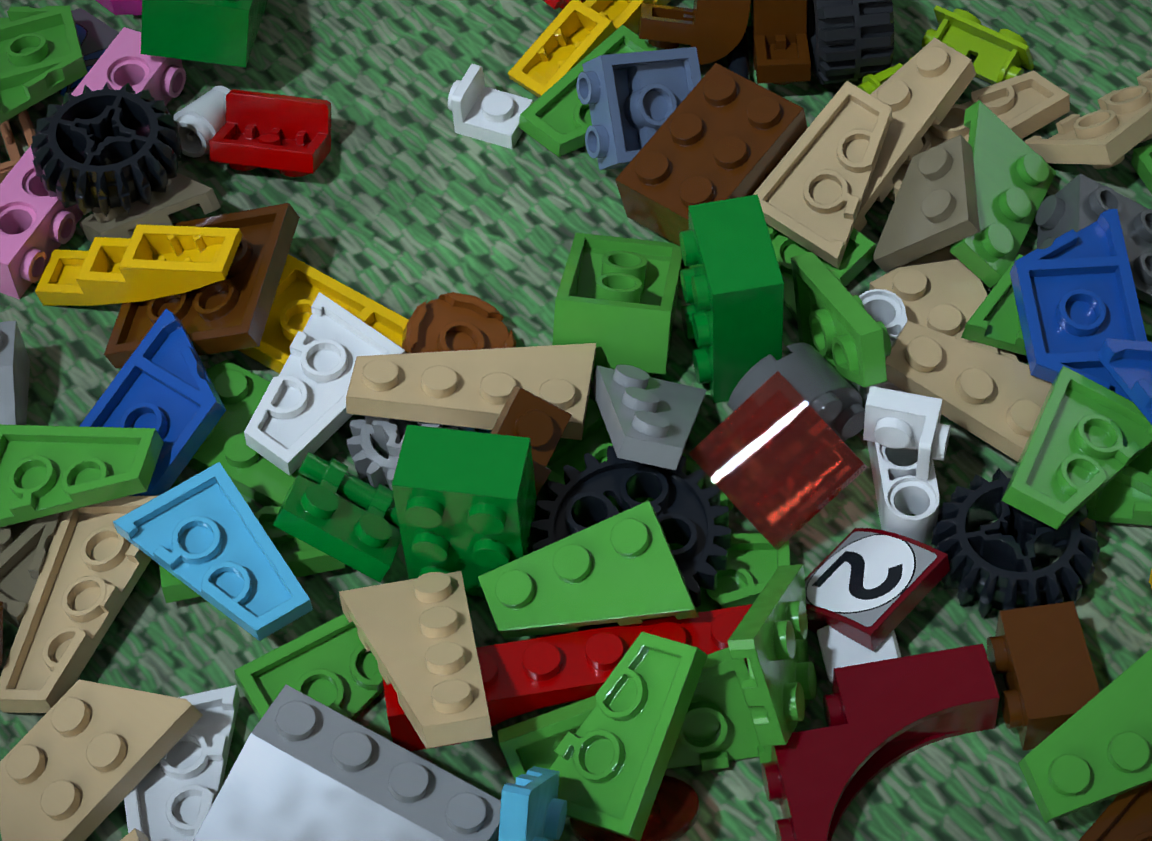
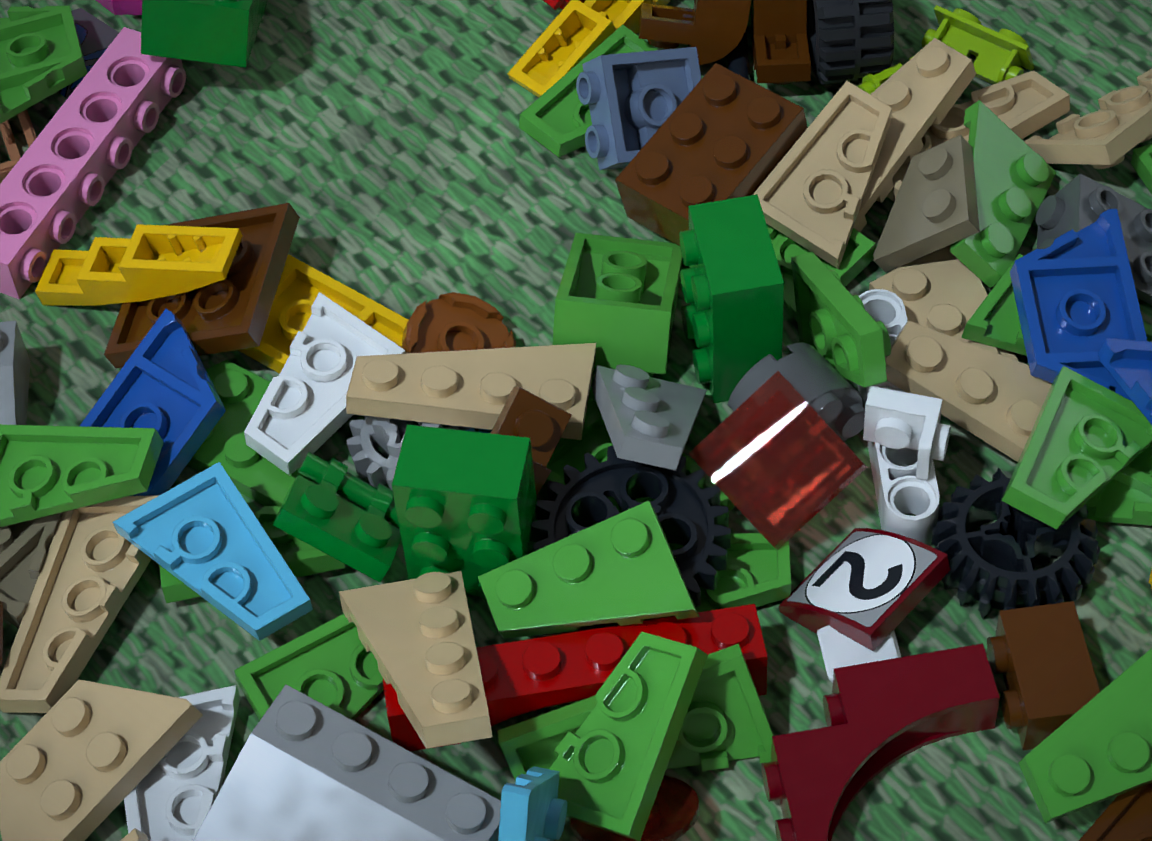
(106, 148): black gear -> none
(179, 194): dark tan wing -> none
(201, 121): white cone -> none
(273, 133): red bracket -> none
(485, 111): white bracket -> none
(777, 656): bright green wing -> none

